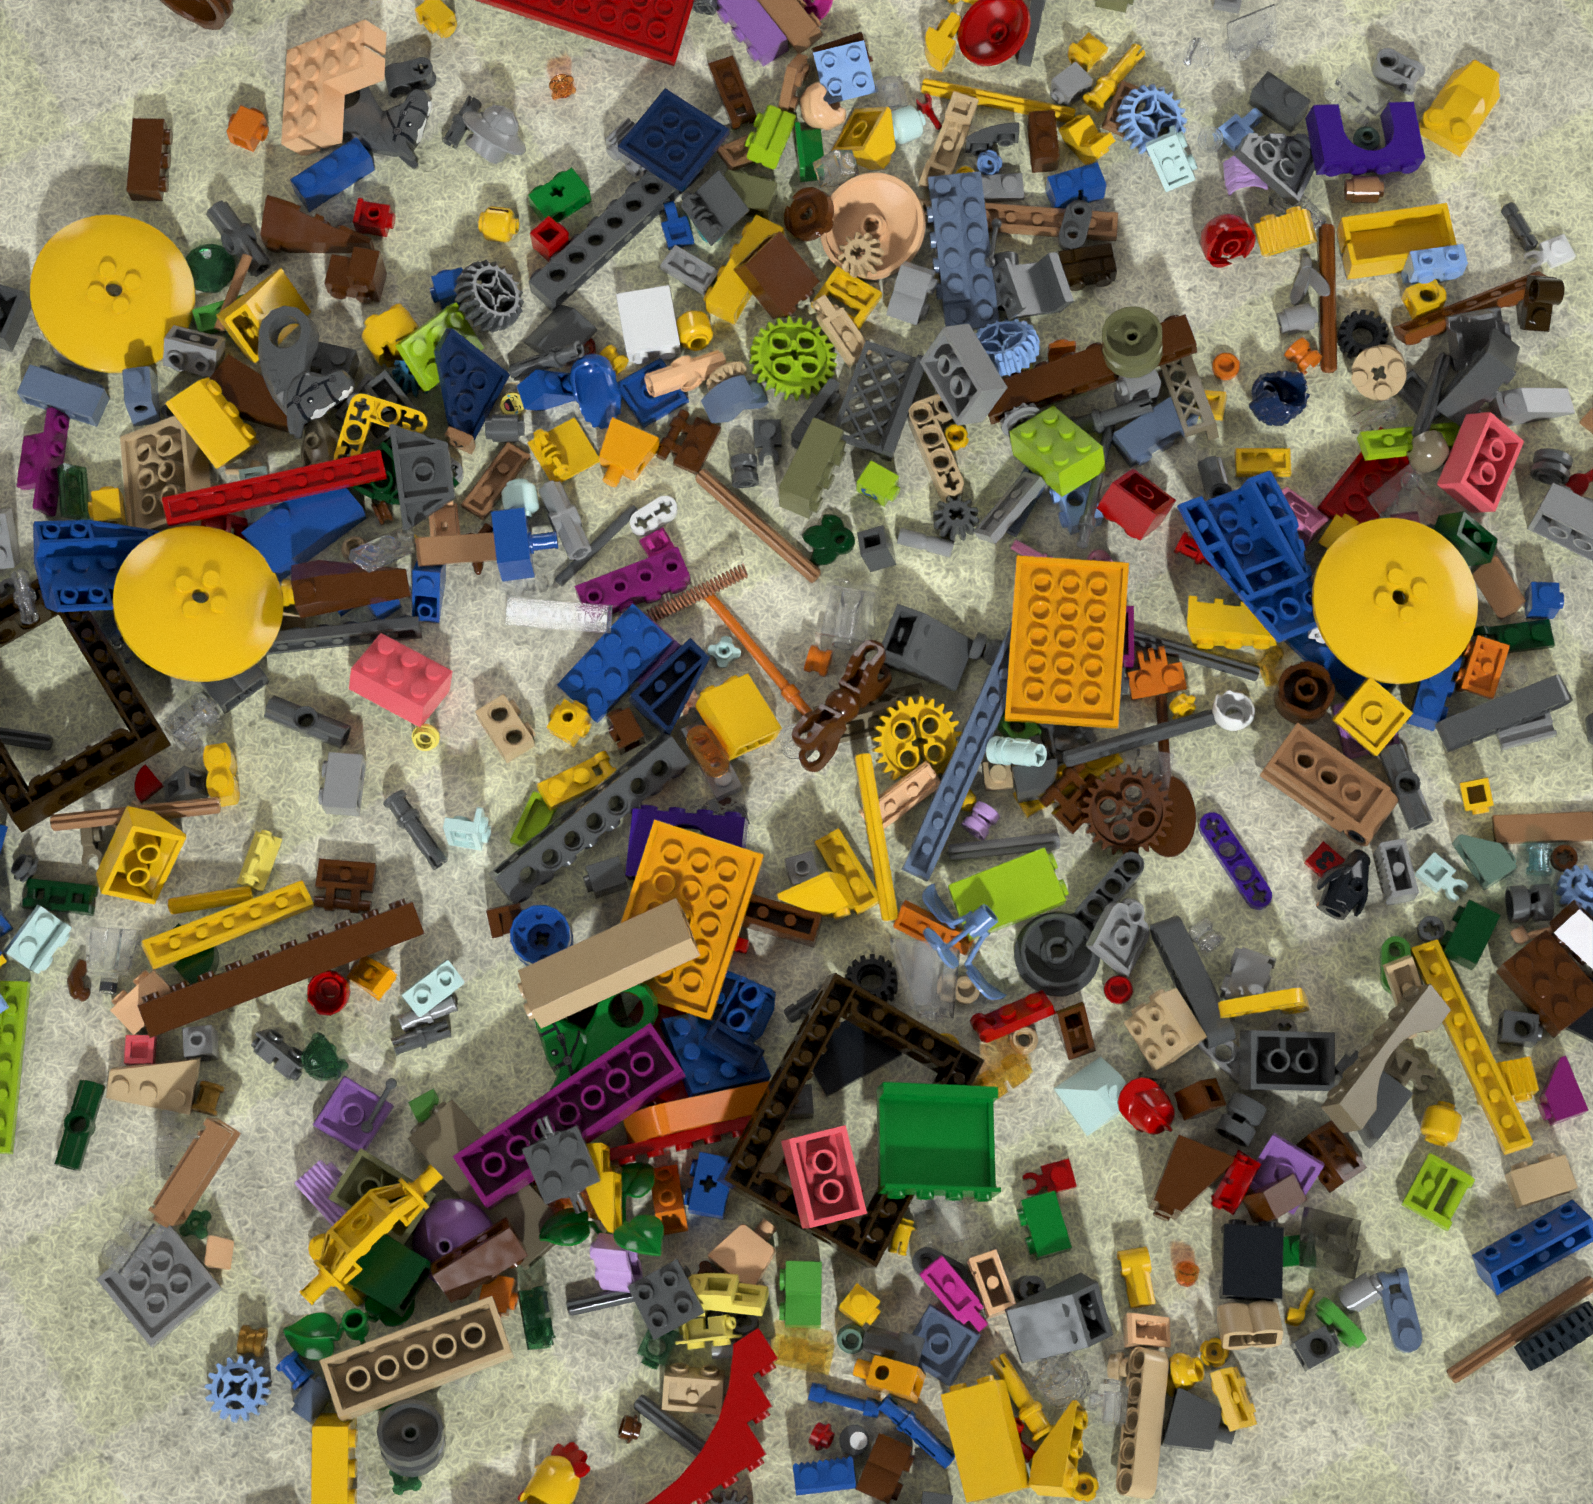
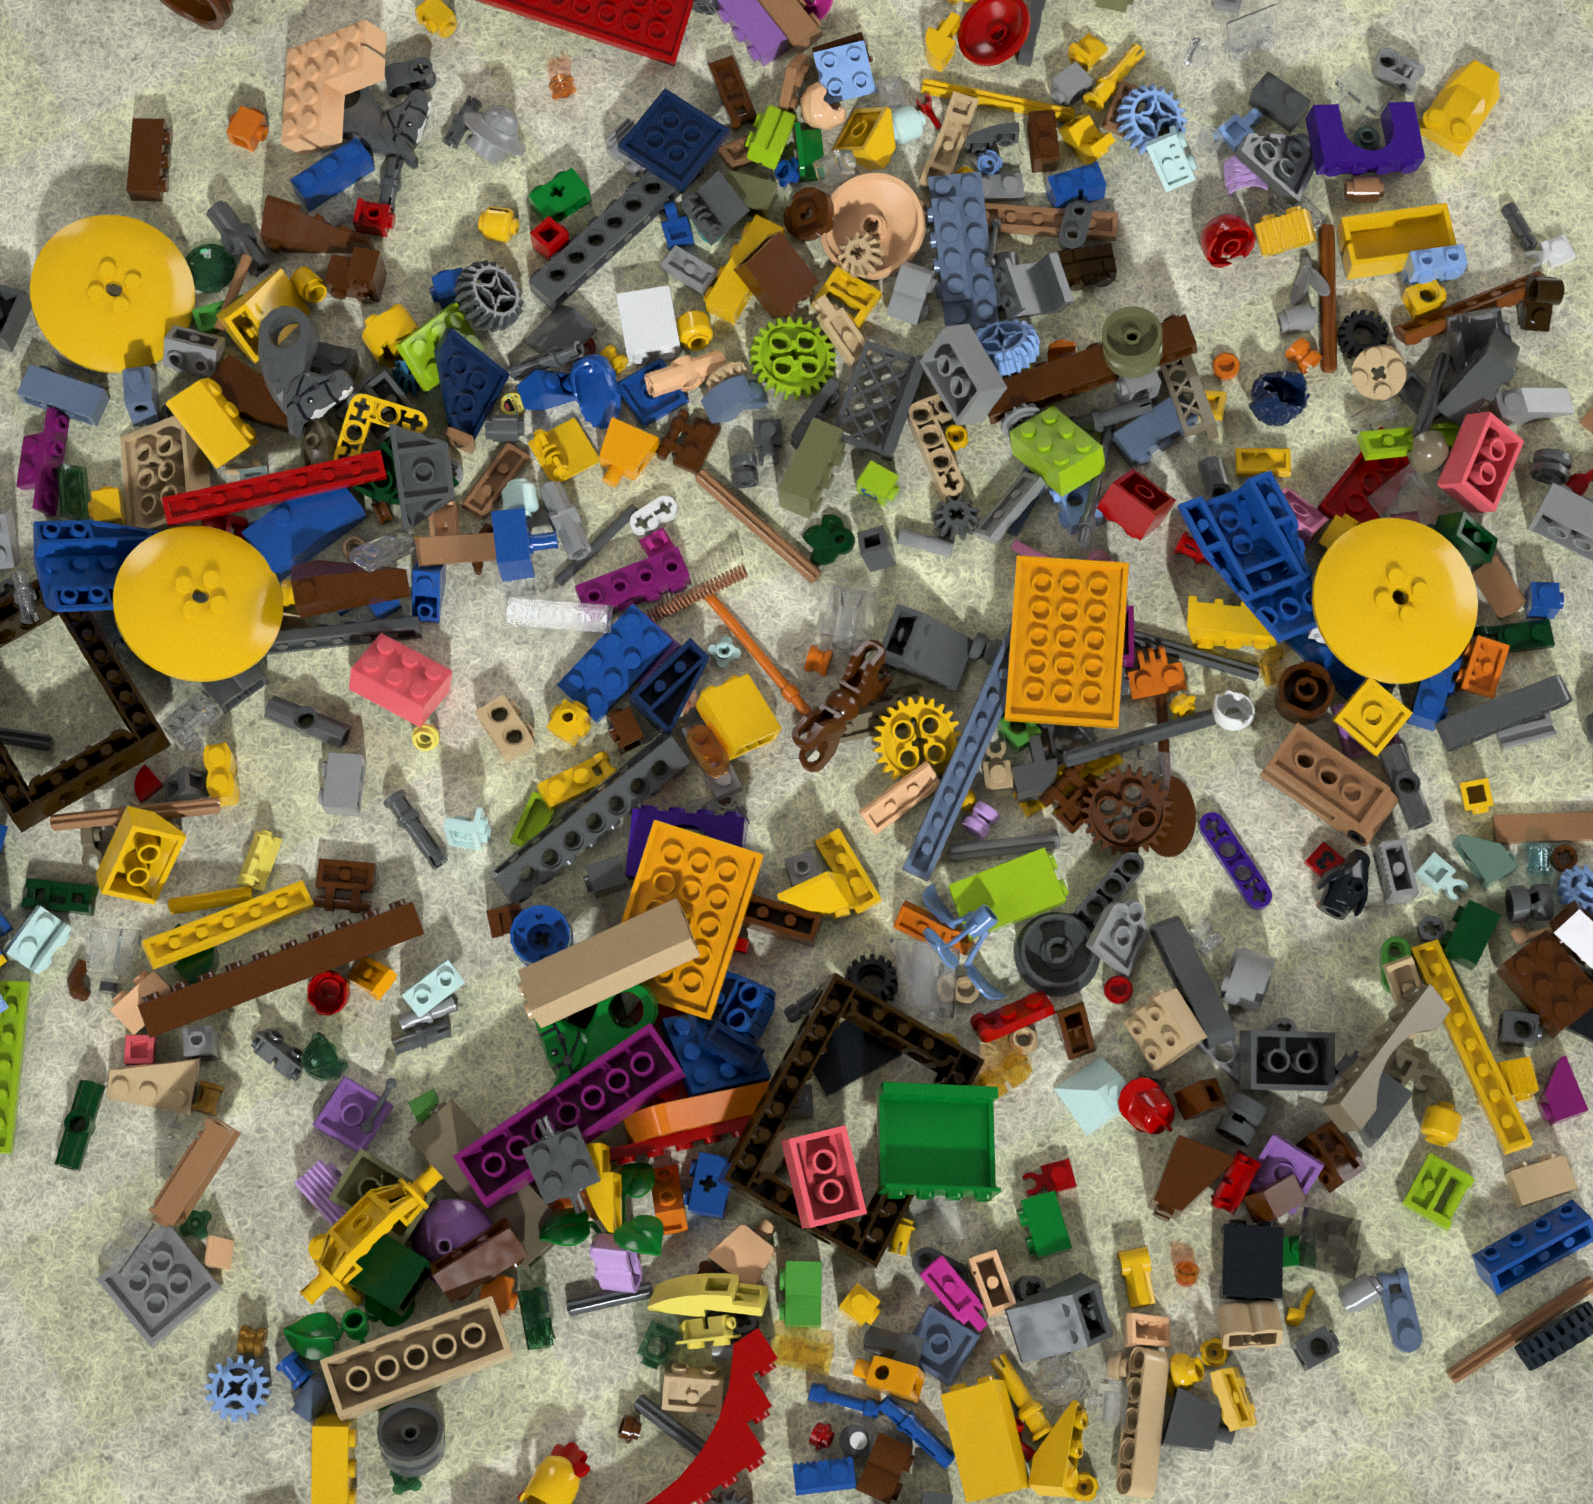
(24, 867): dark grey plate -> none
(308, 285): none -> yellow brick
(390, 183): none -> dark grey pin
(666, 1298): dark grey hinge -> none
(787, 171): none -> blue plate
(850, 1348): sand green plate -> none
(876, 837): yellow axle -> none
(1015, 751): light aqua axle -> none
(1287, 1000): yellow beam -> none
(1349, 1333): bright green plate -> none

